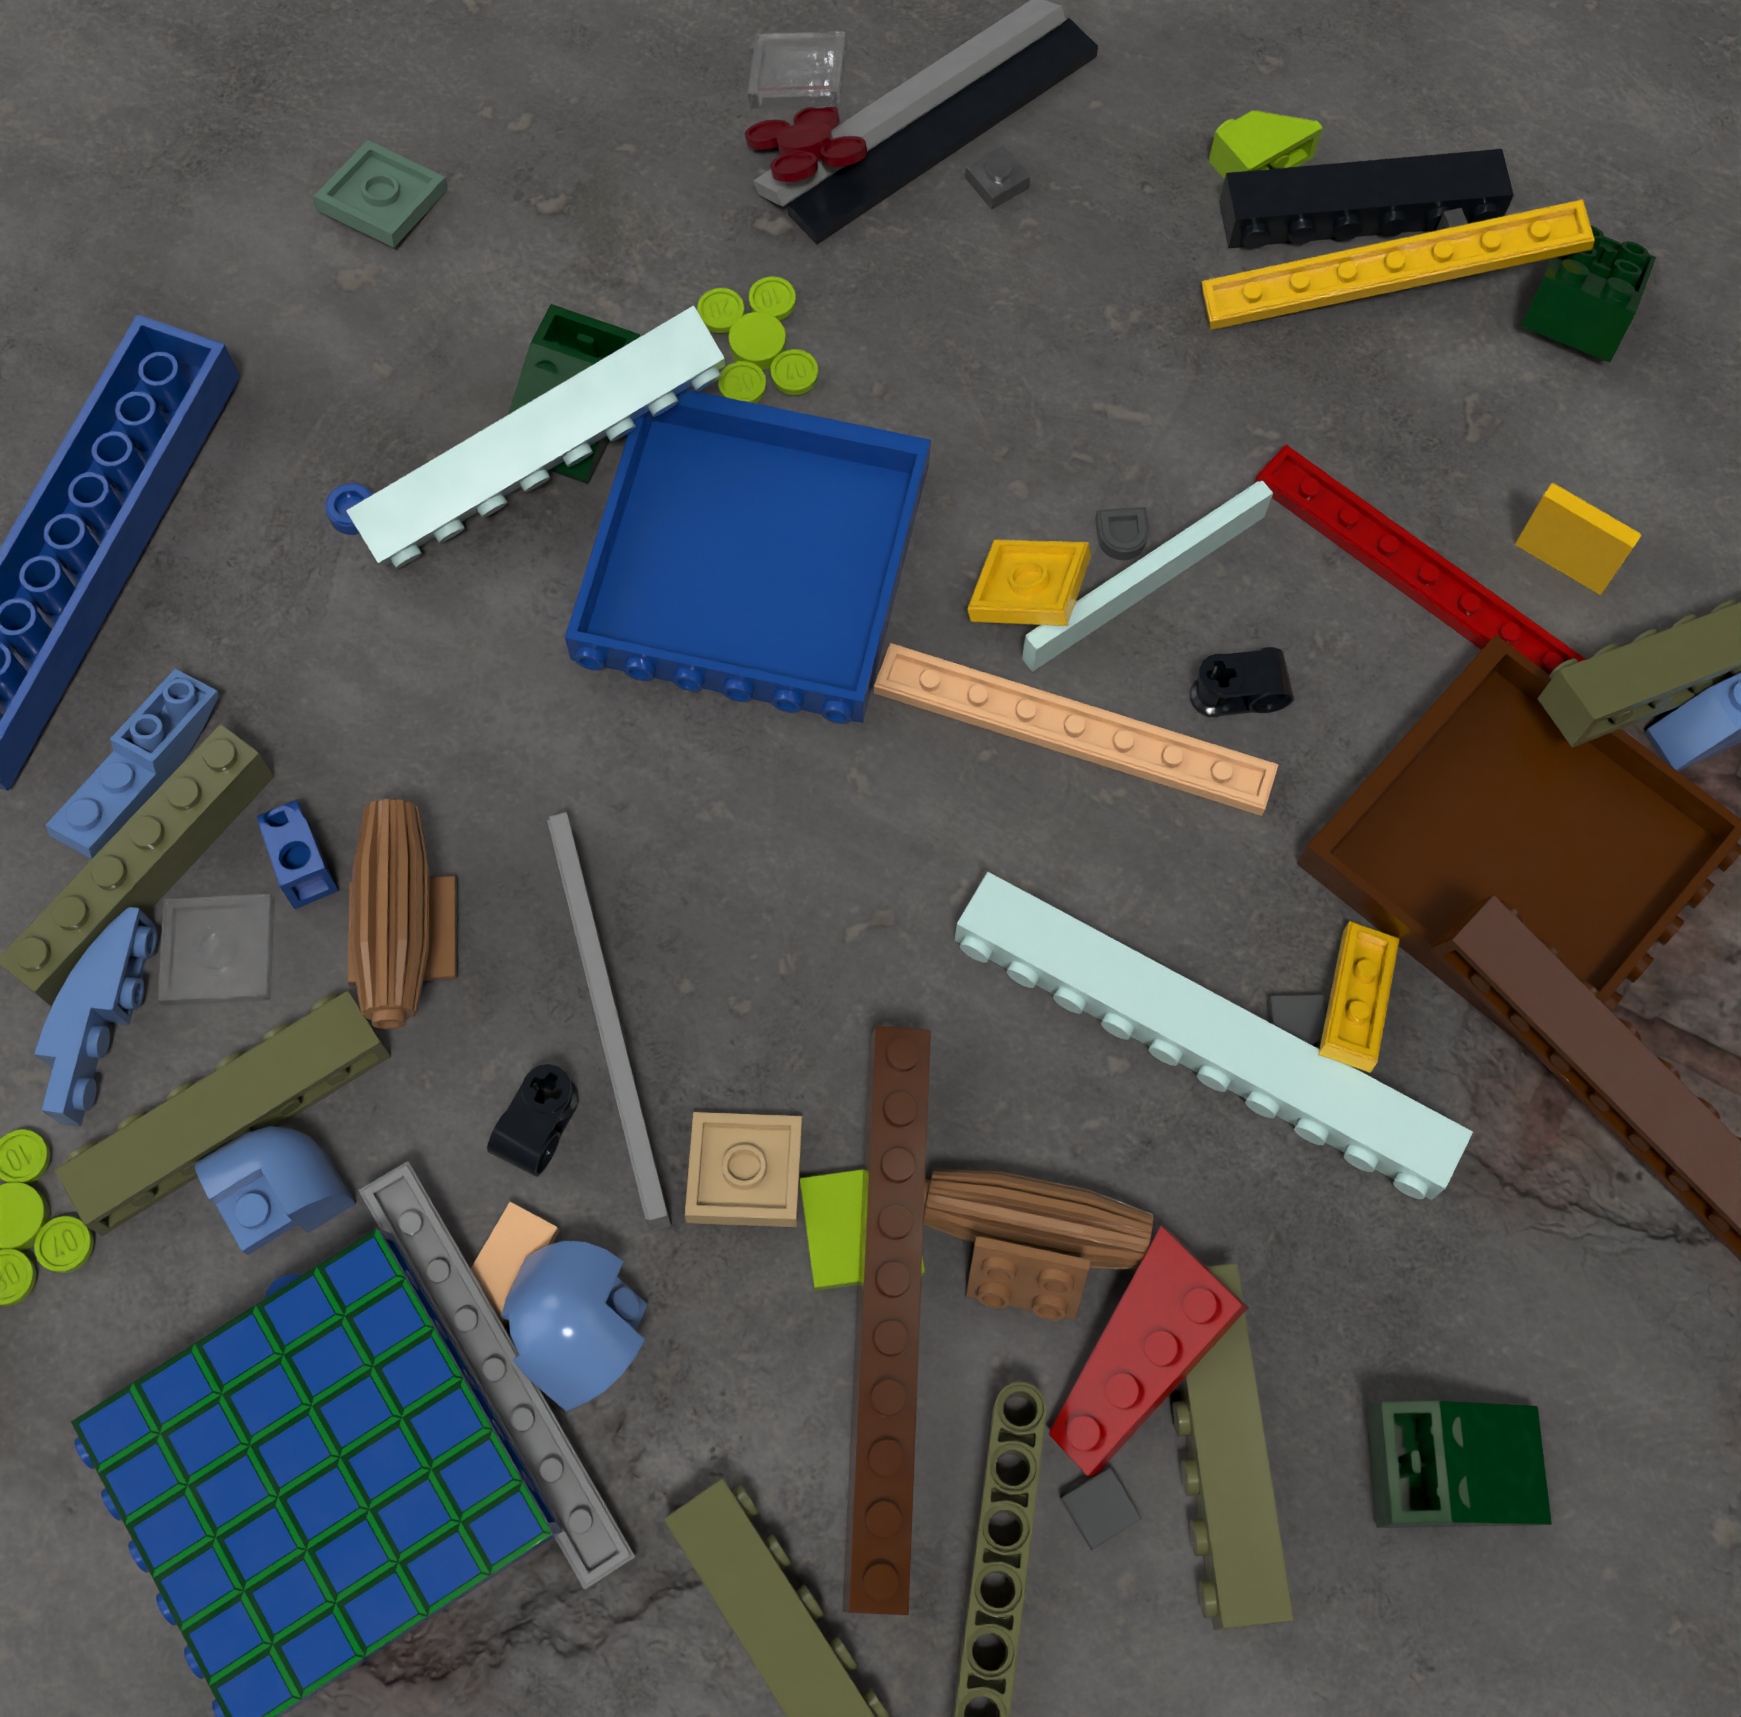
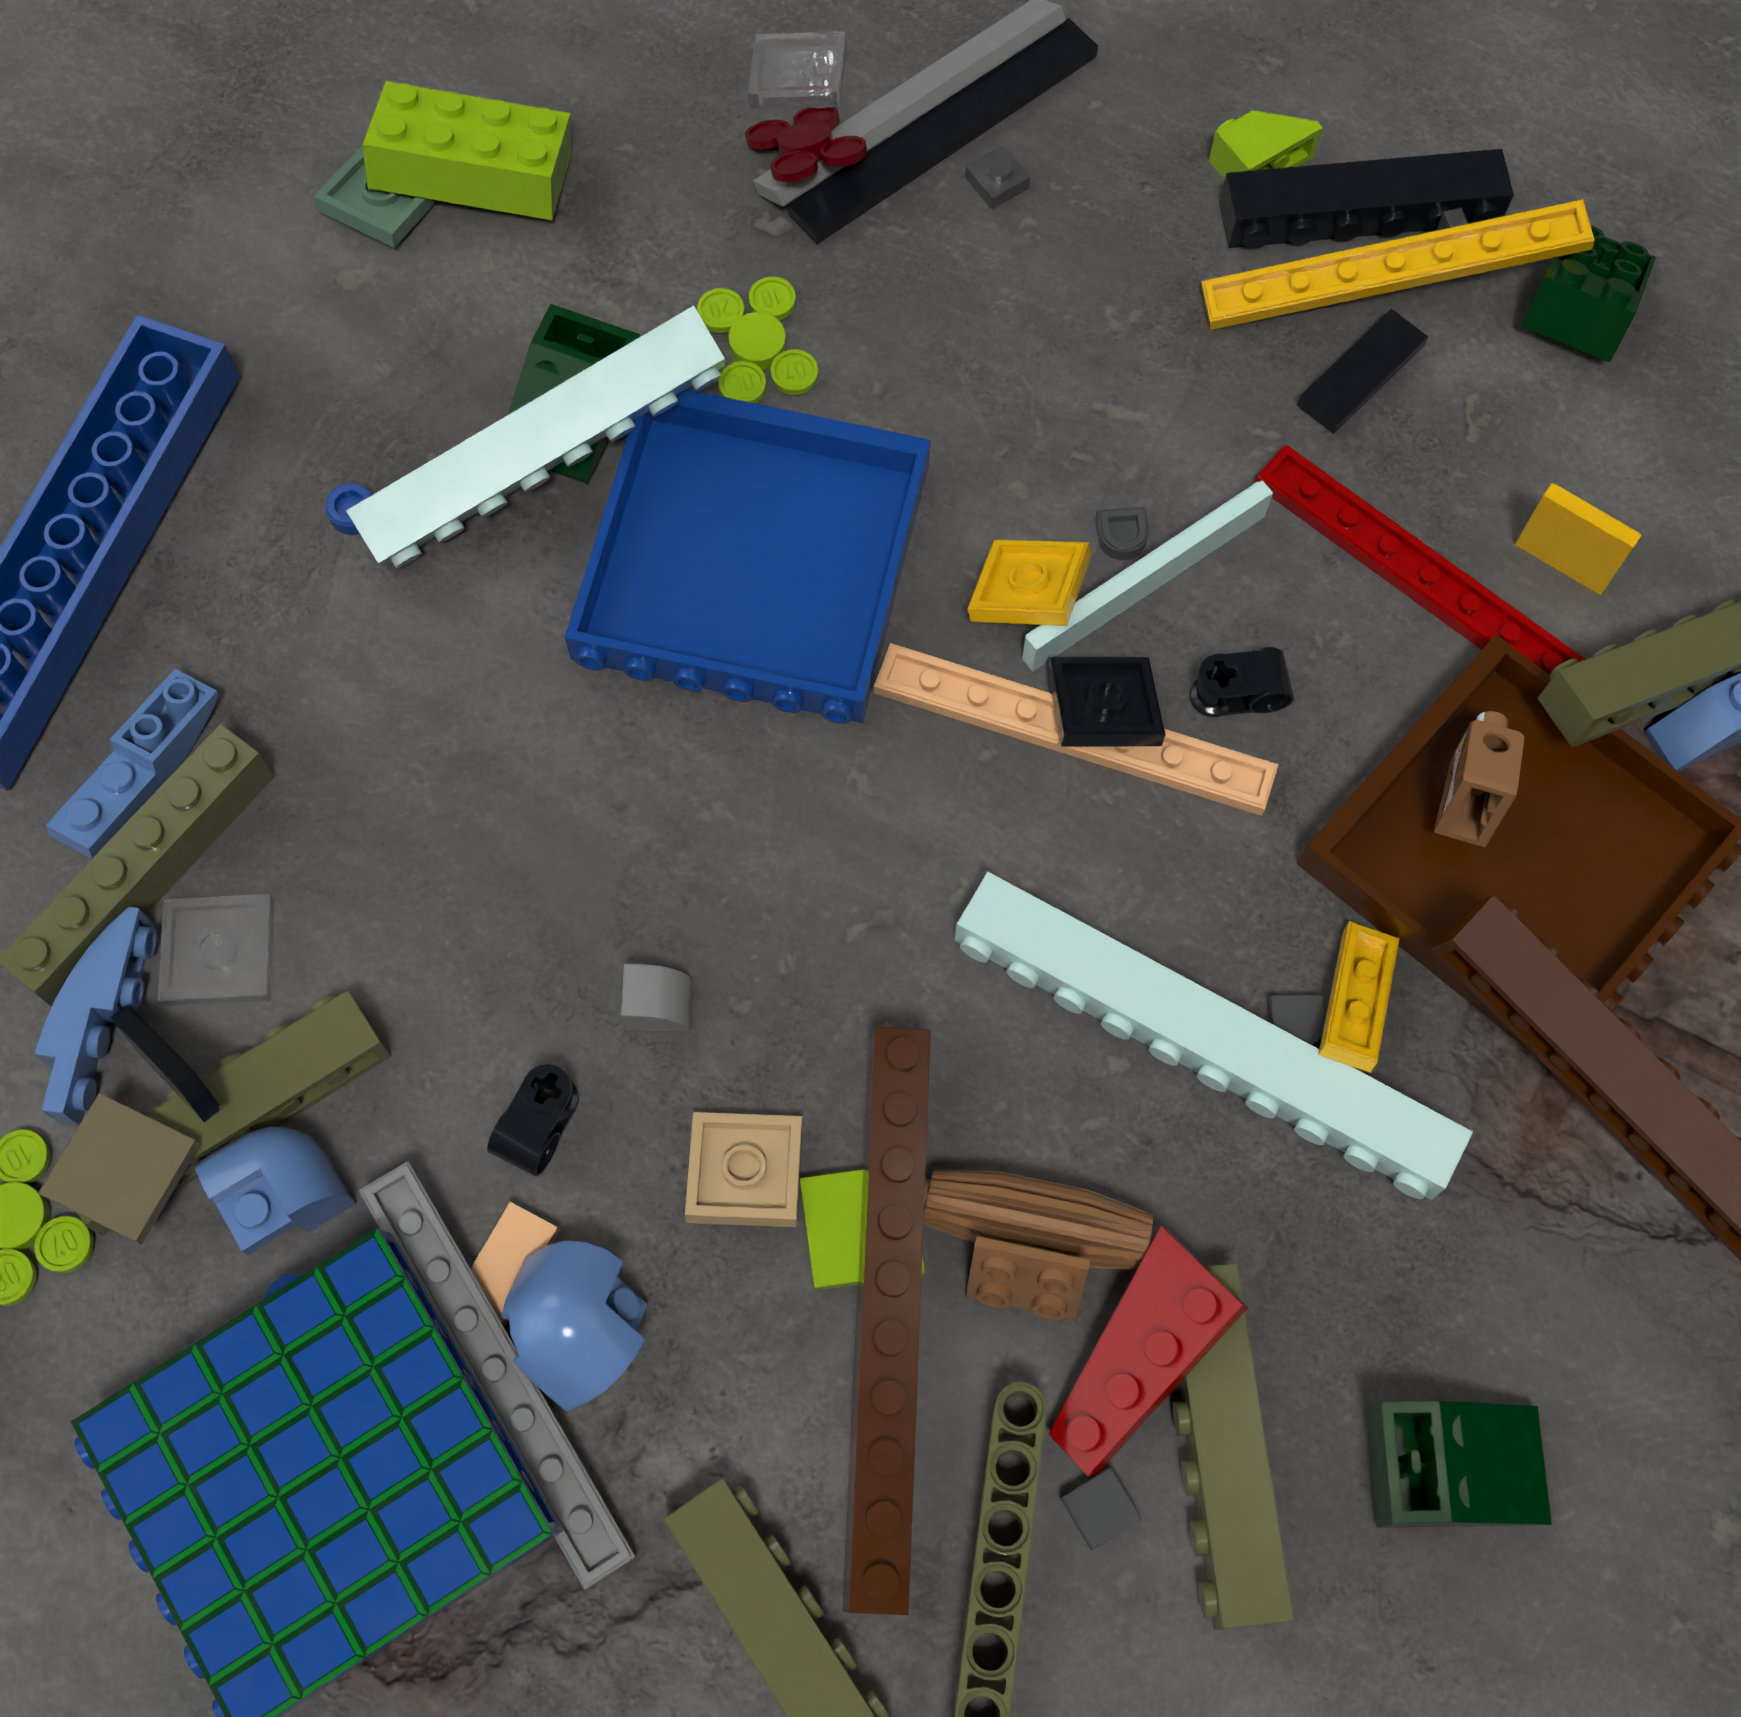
(119, 1168): none -> dark tan tile
(166, 1063): none -> black tile
(296, 855): blue leg -> none
(397, 916): medium nougat plate -> none
(467, 150): none -> lime brick
(609, 1024): light grey tile -> none
(656, 998): none -> light grey brick
(1105, 702): none -> black tile
(1362, 371): none -> black tile
(1487, 761): none -> medium nougat torso

